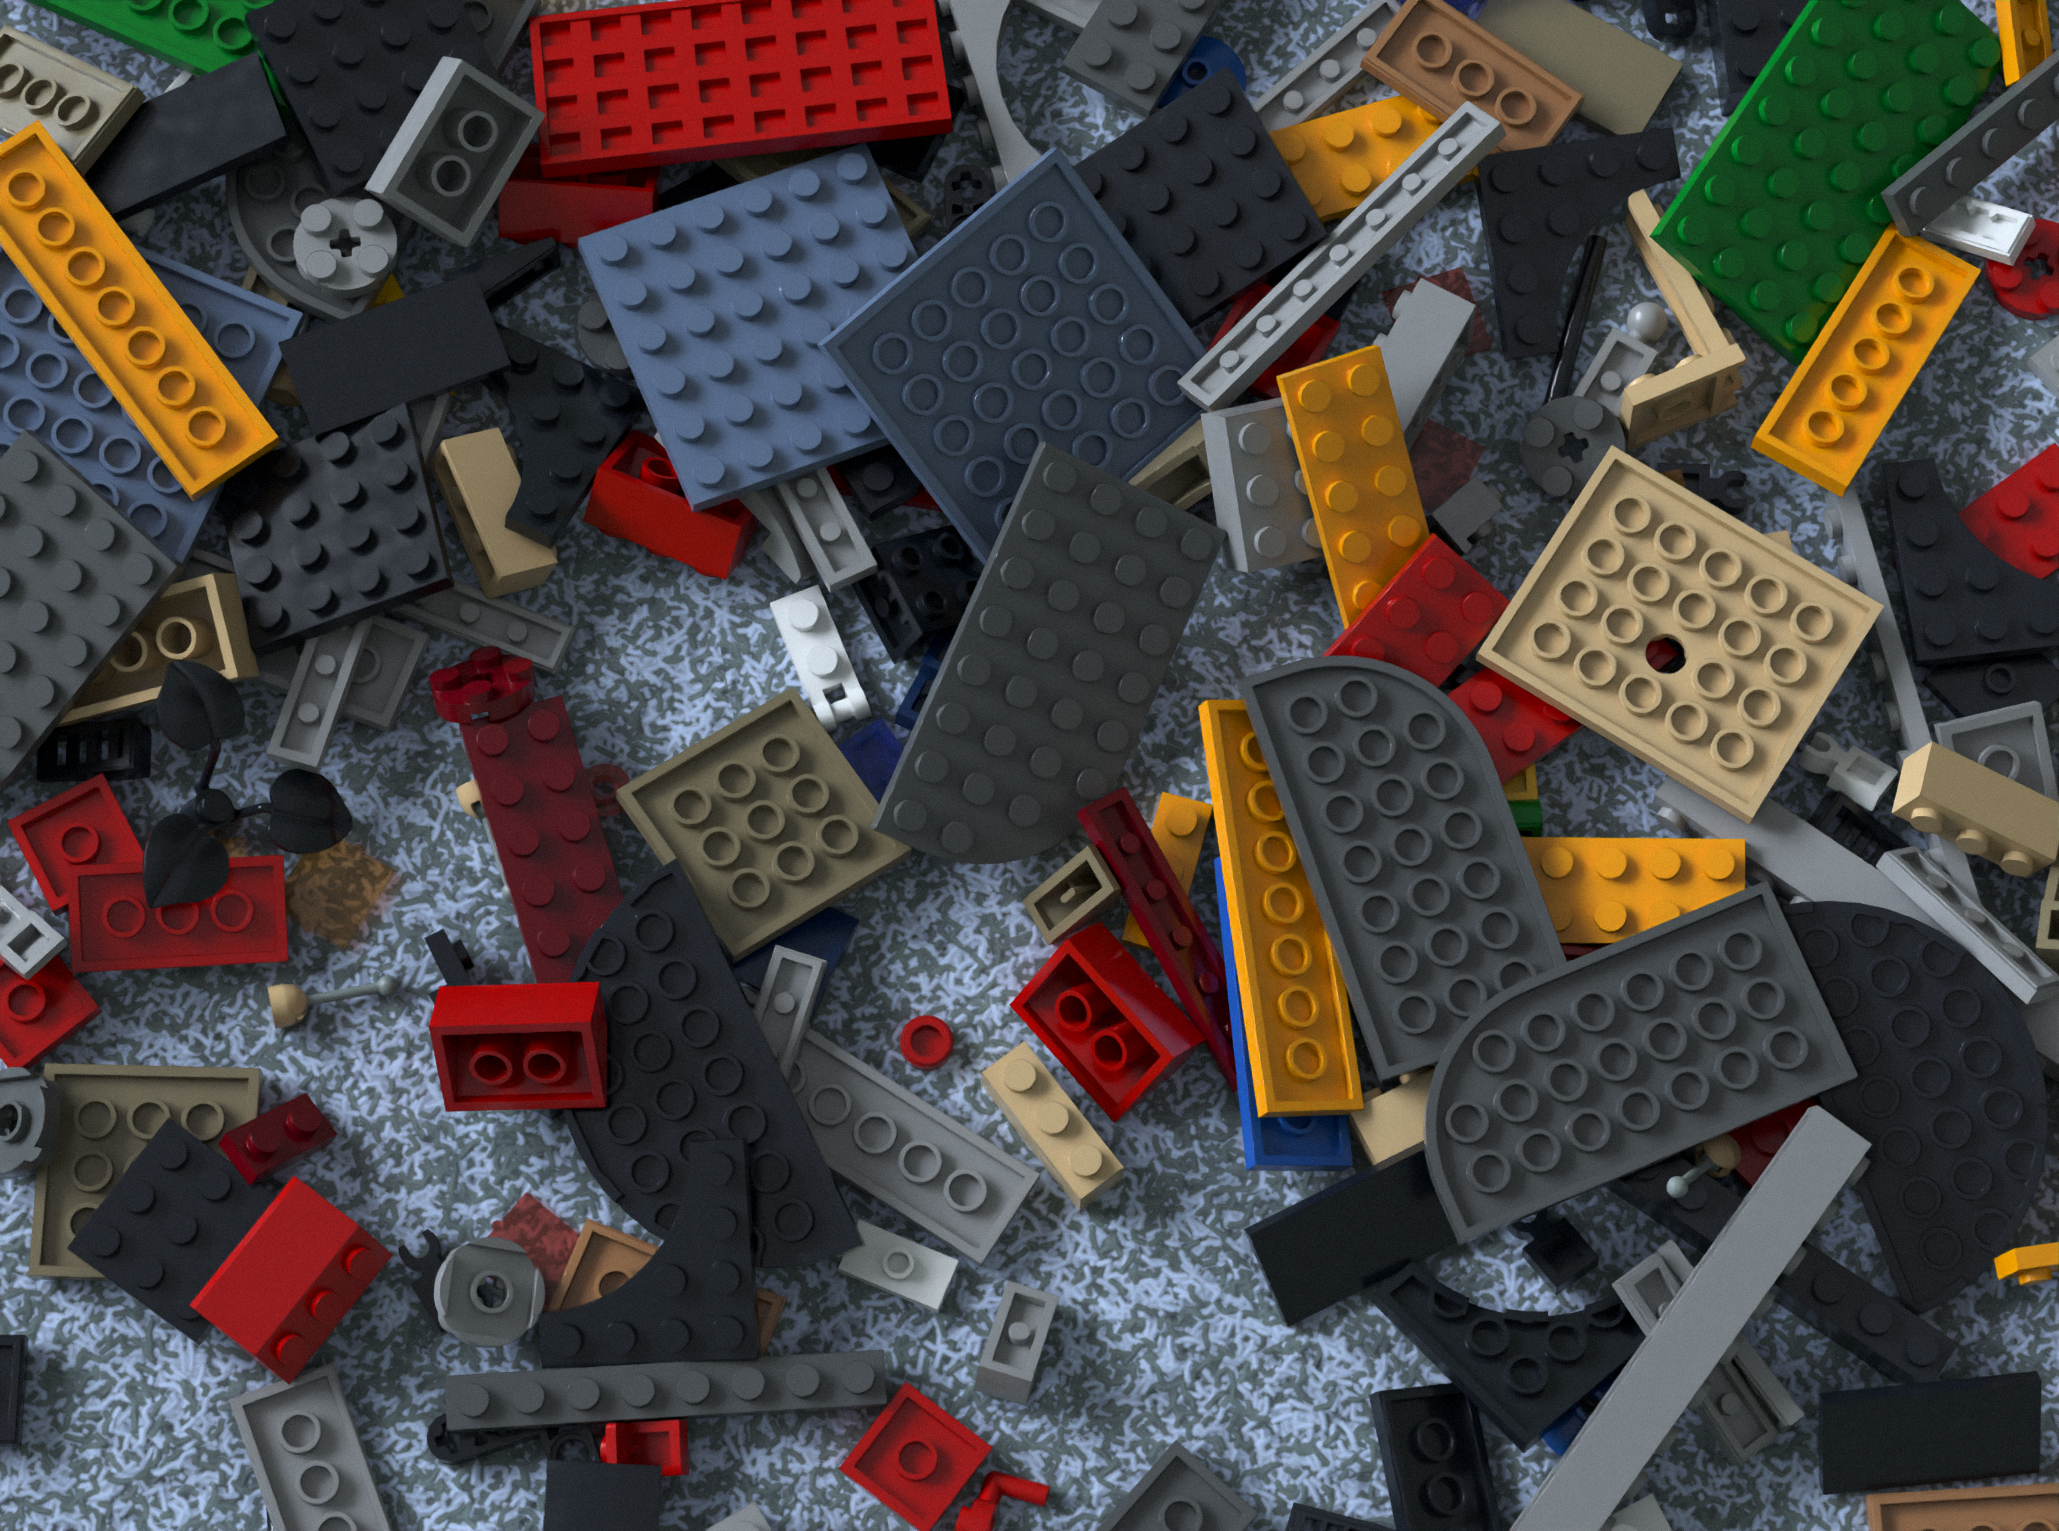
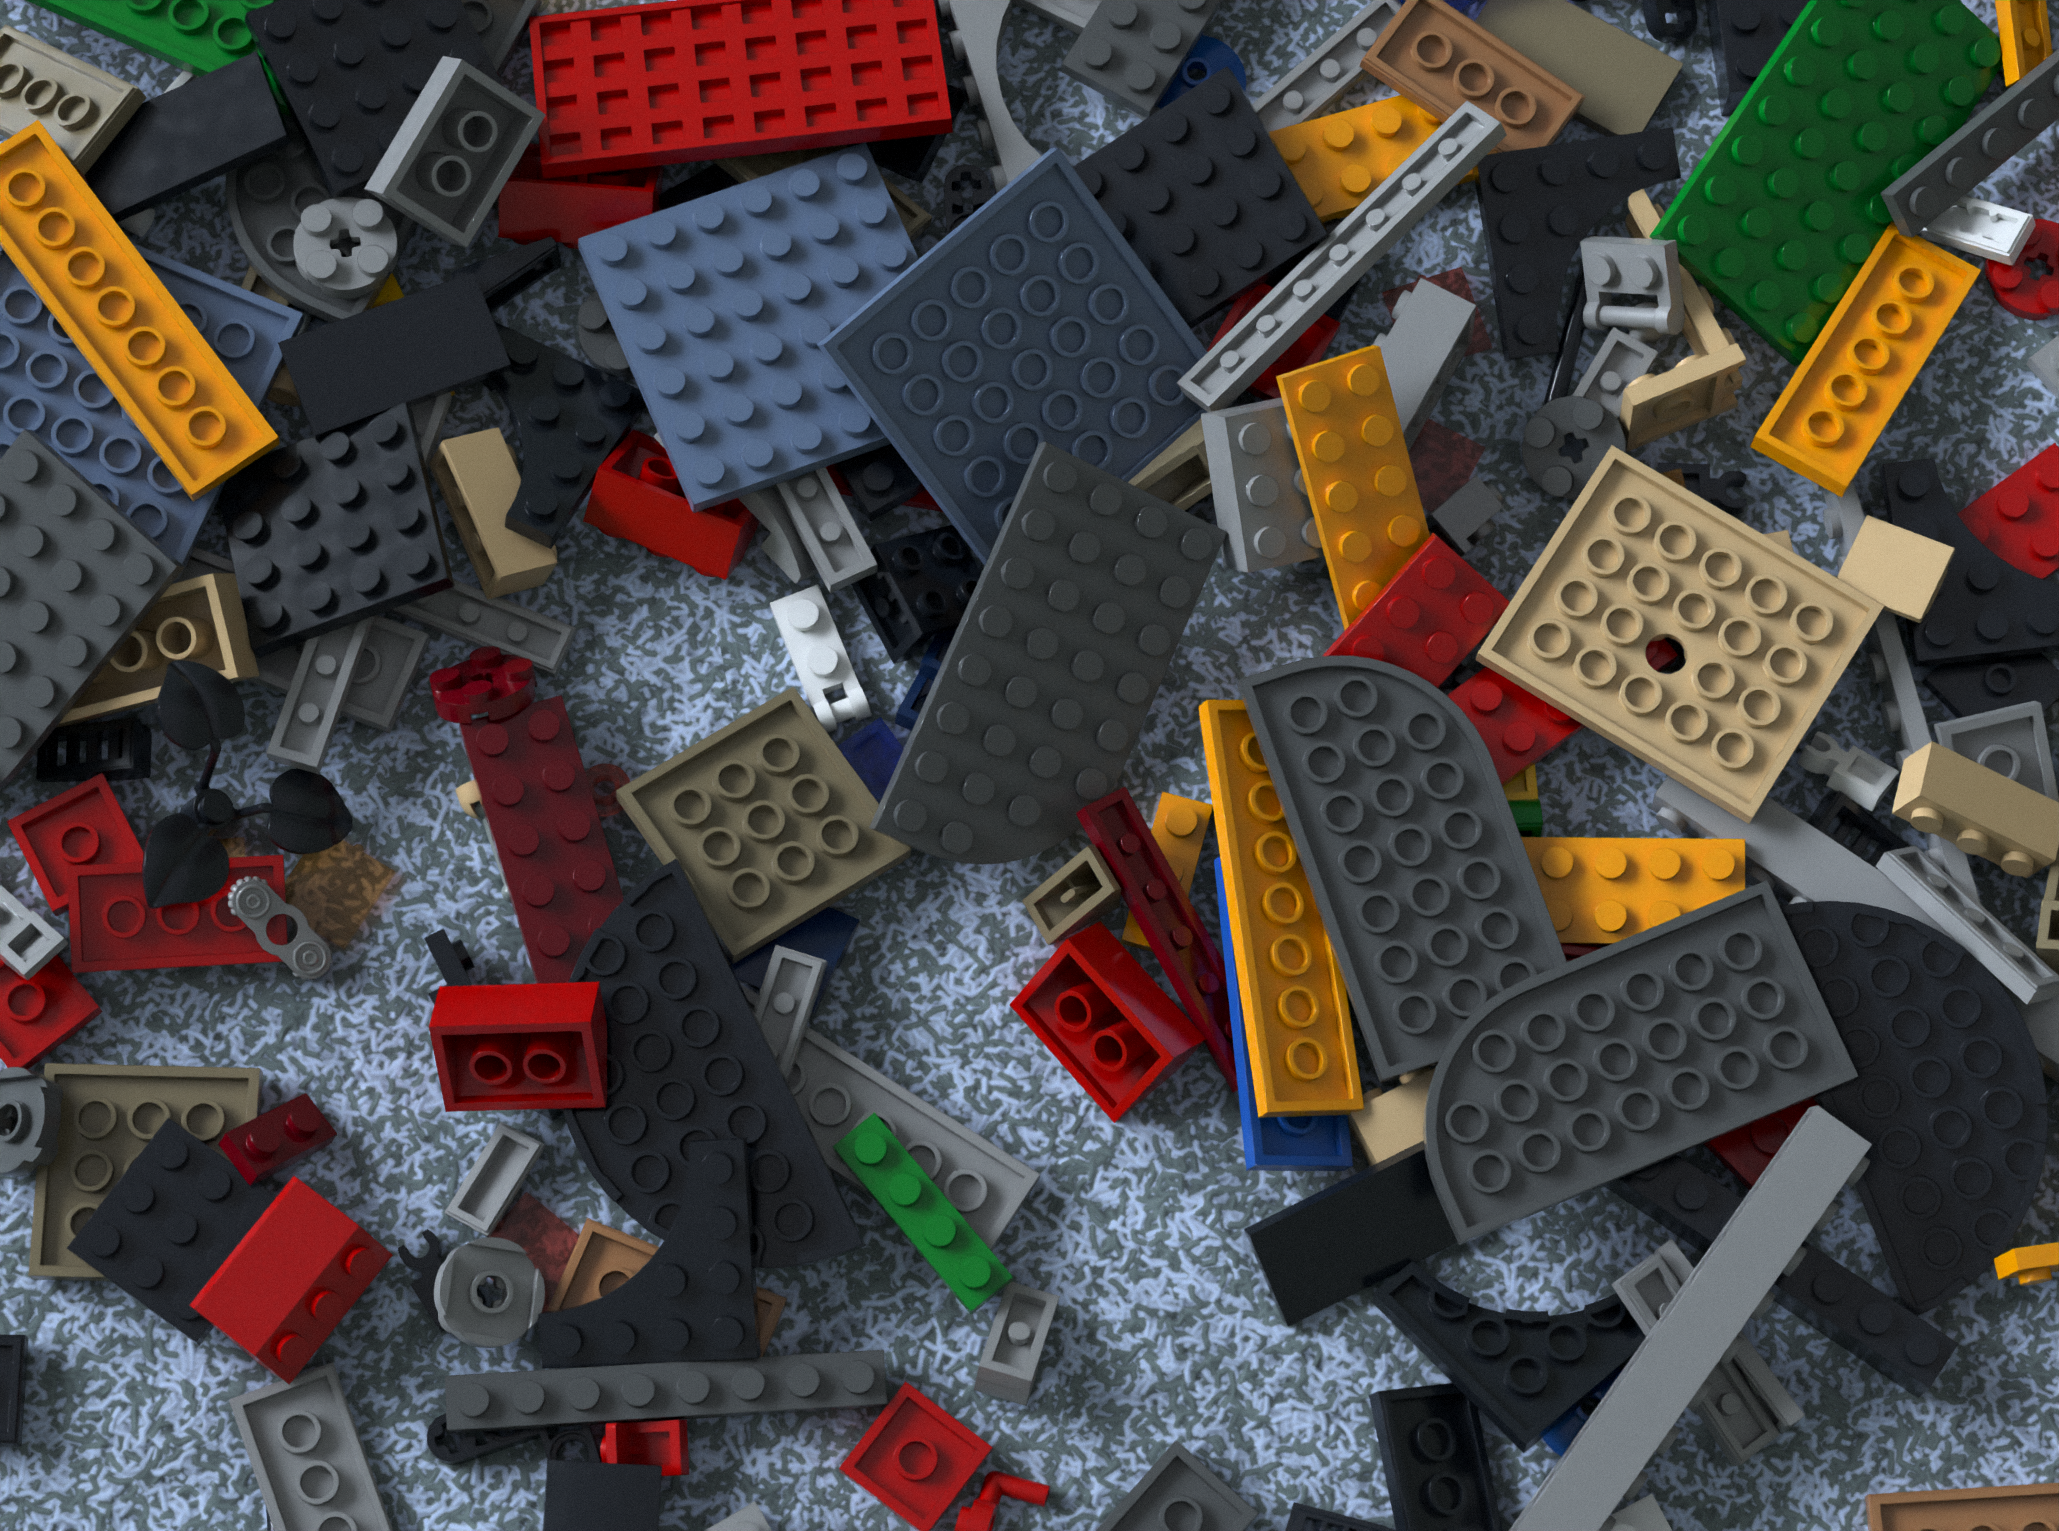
(256, 904): none -> light grey piece
(291, 1004): hinge -> none
(495, 1179): none -> light grey tile
(900, 1267): white plate -> none
(922, 1213): none -> green plate
(926, 1043): red tile -> none
(1052, 1126): tan brick -> none
(1555, 1251): black plate -> none
(1632, 268): none -> light grey plate
(1708, 1158): hinge -> none
(1896, 568): none -> tan piece
(1929, 1432): black tile -> none

